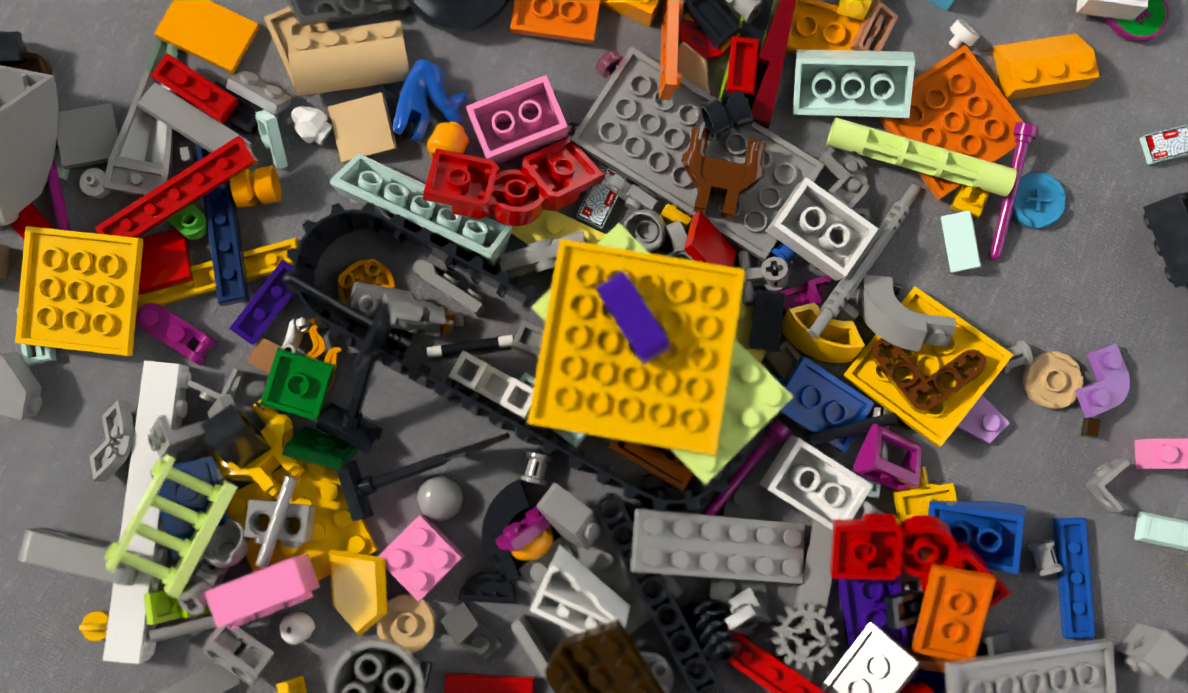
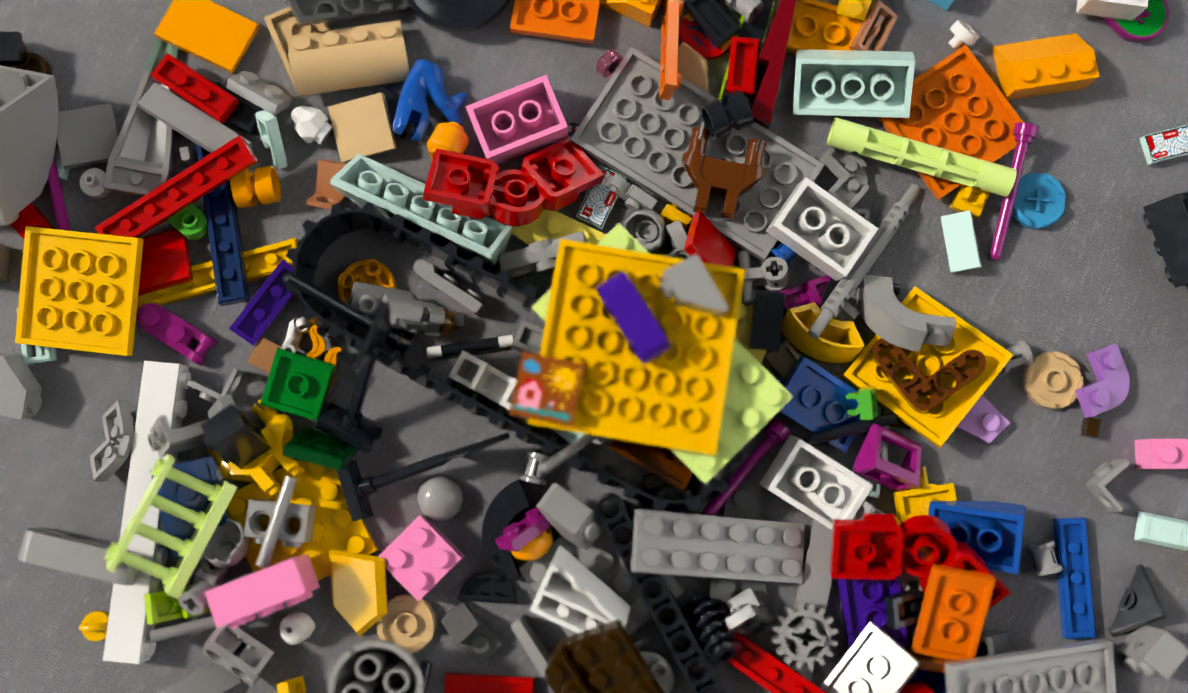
(324, 189): none -> nougat bracket
(547, 389): none -> dark orange tile
(569, 451): none -> light grey piece
(693, 287): none -> light grey slope
(866, 403): none -> bright green tile
(1138, 606): none -> black tile

